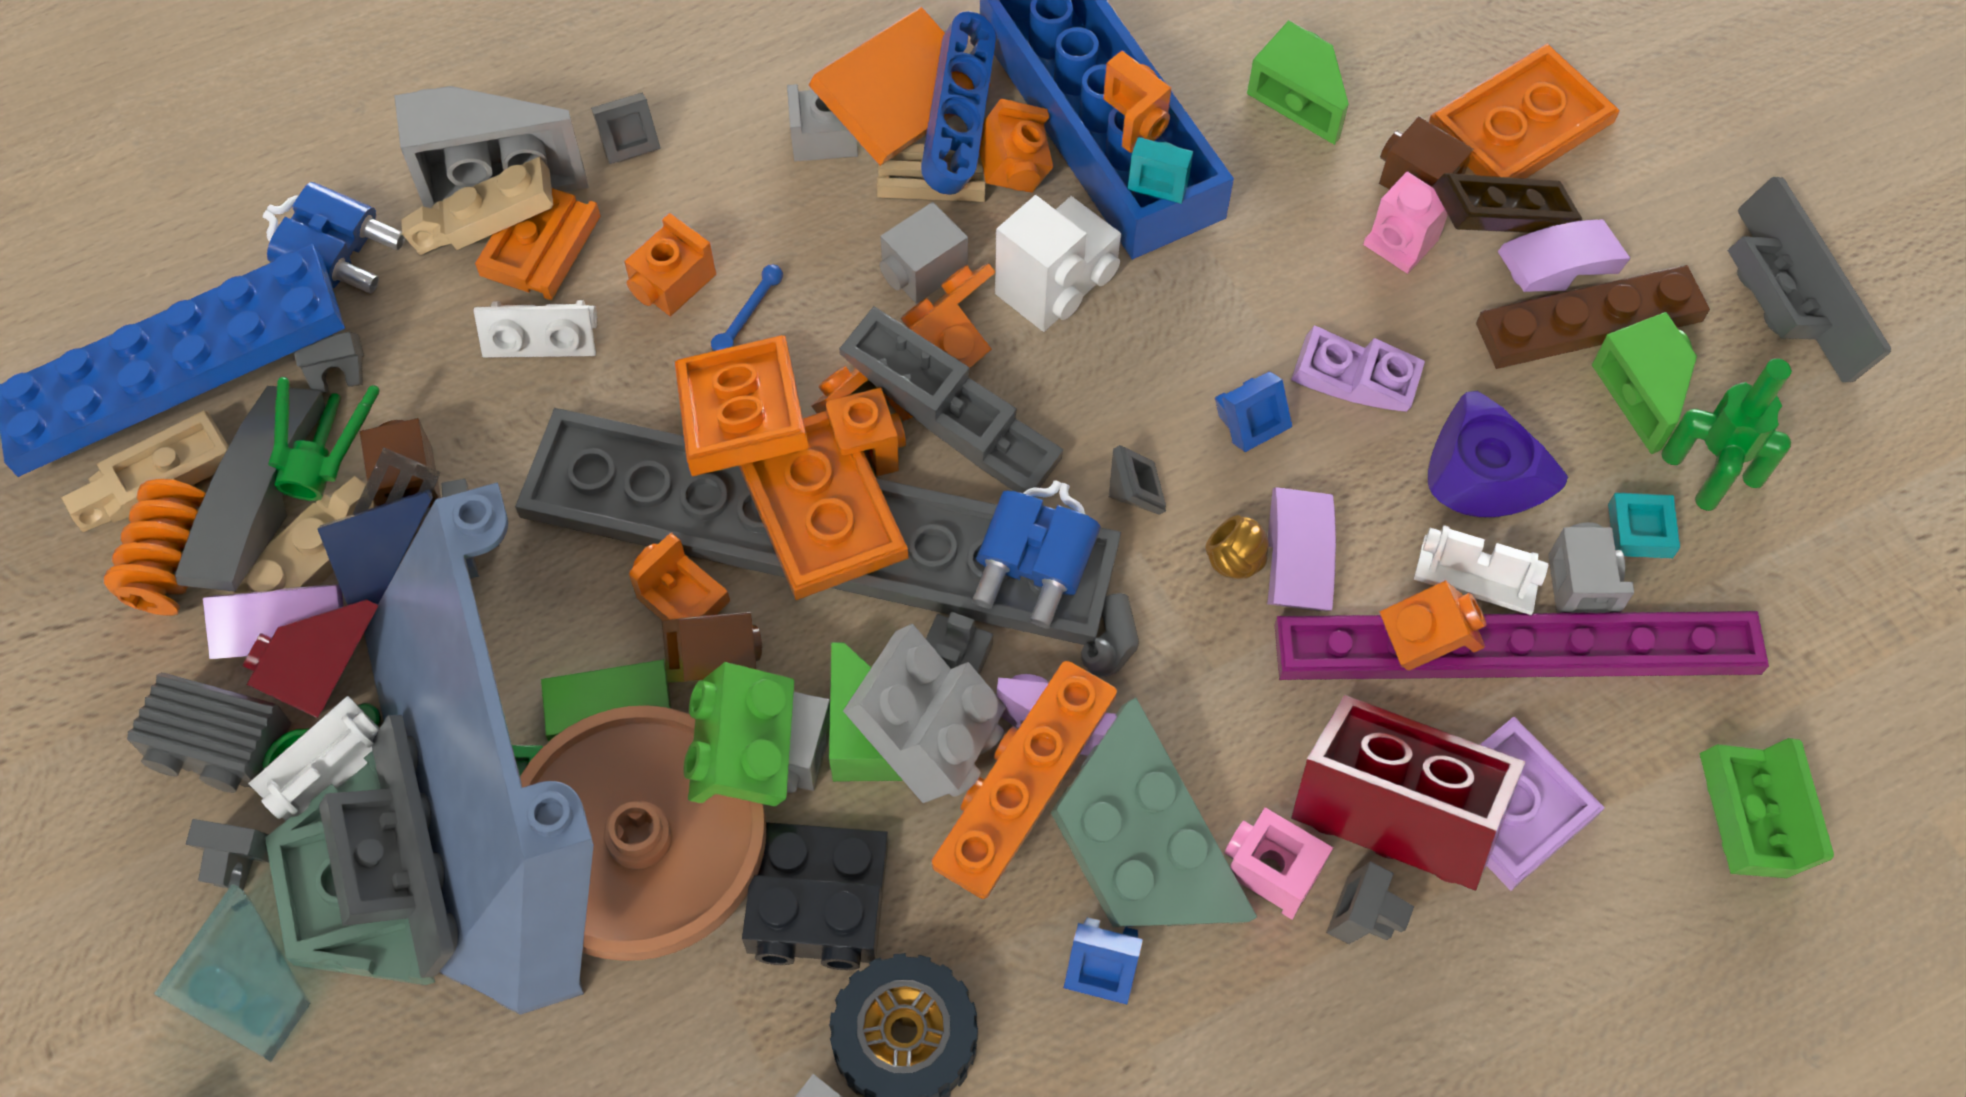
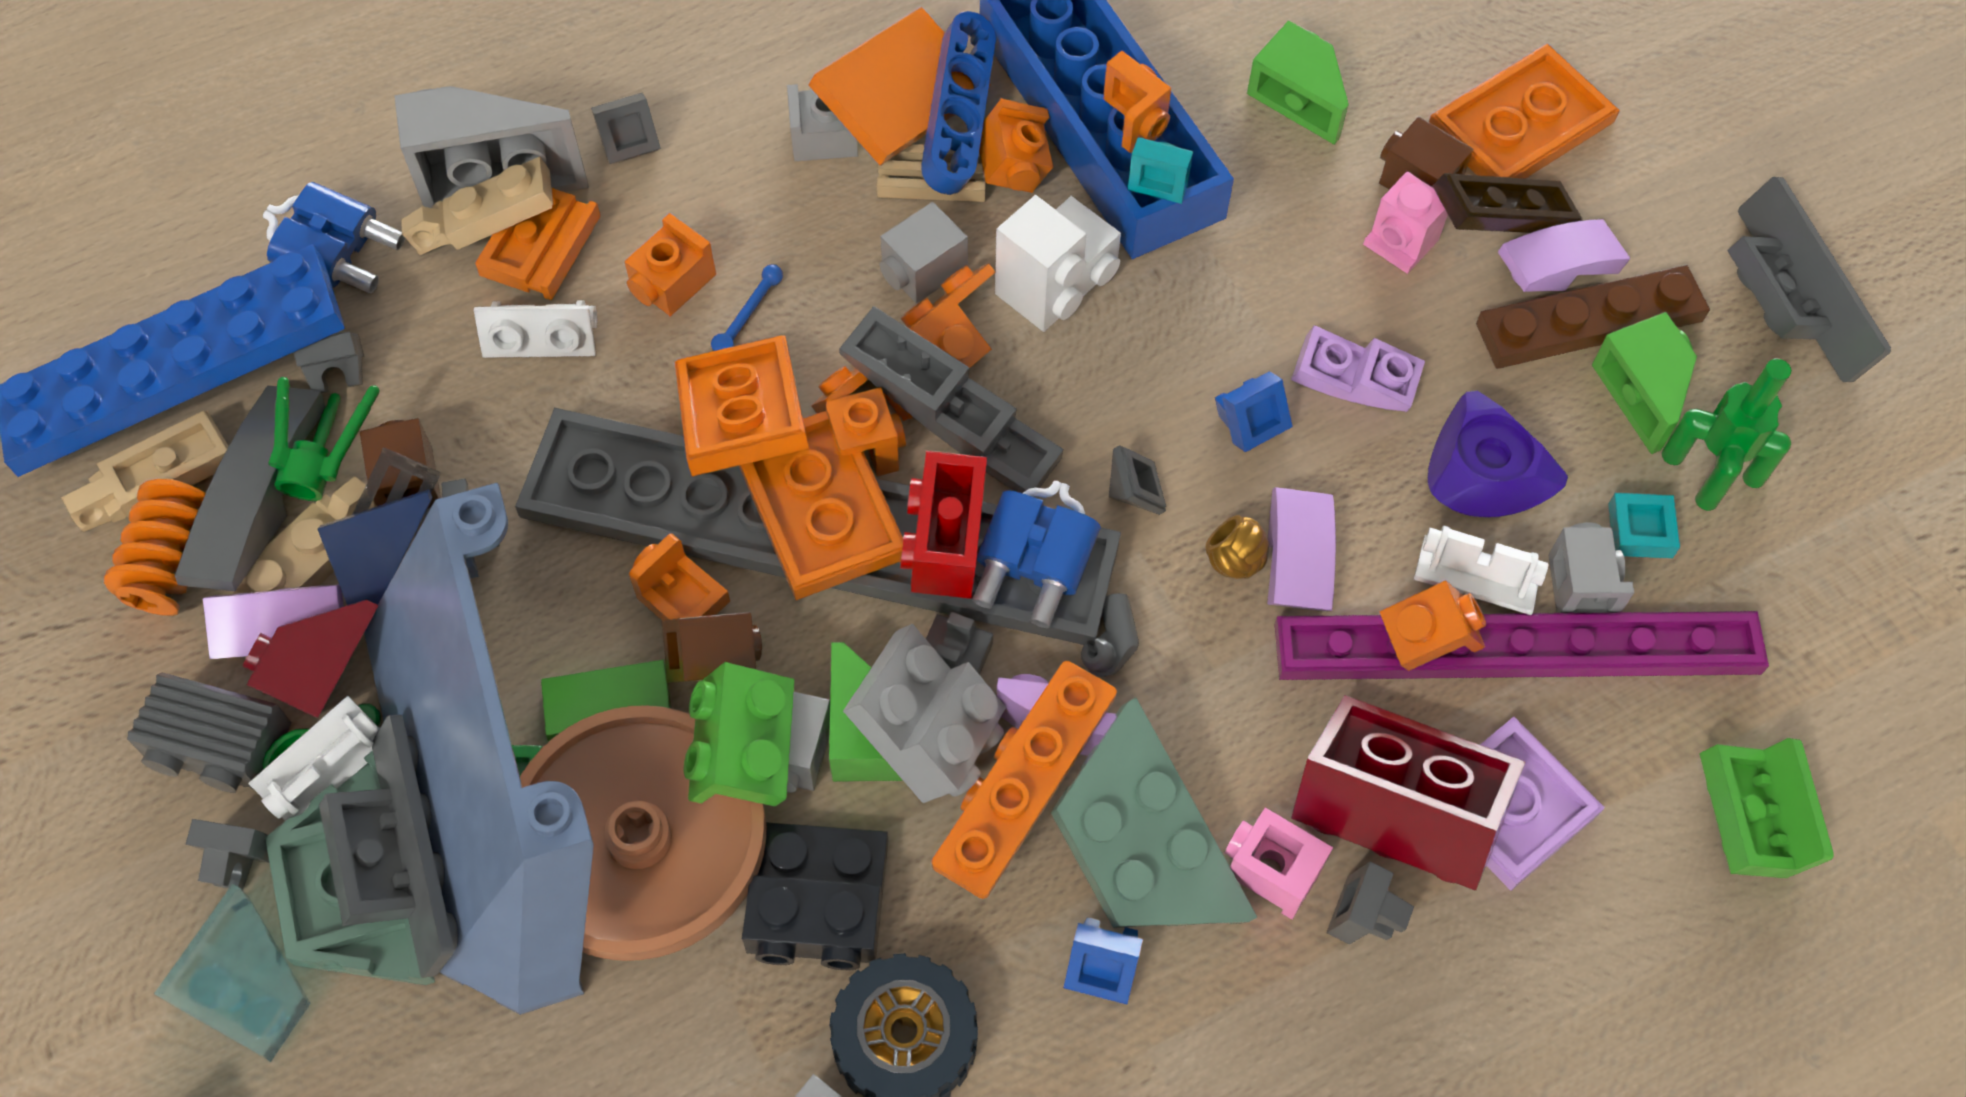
(947, 526): none -> red brick

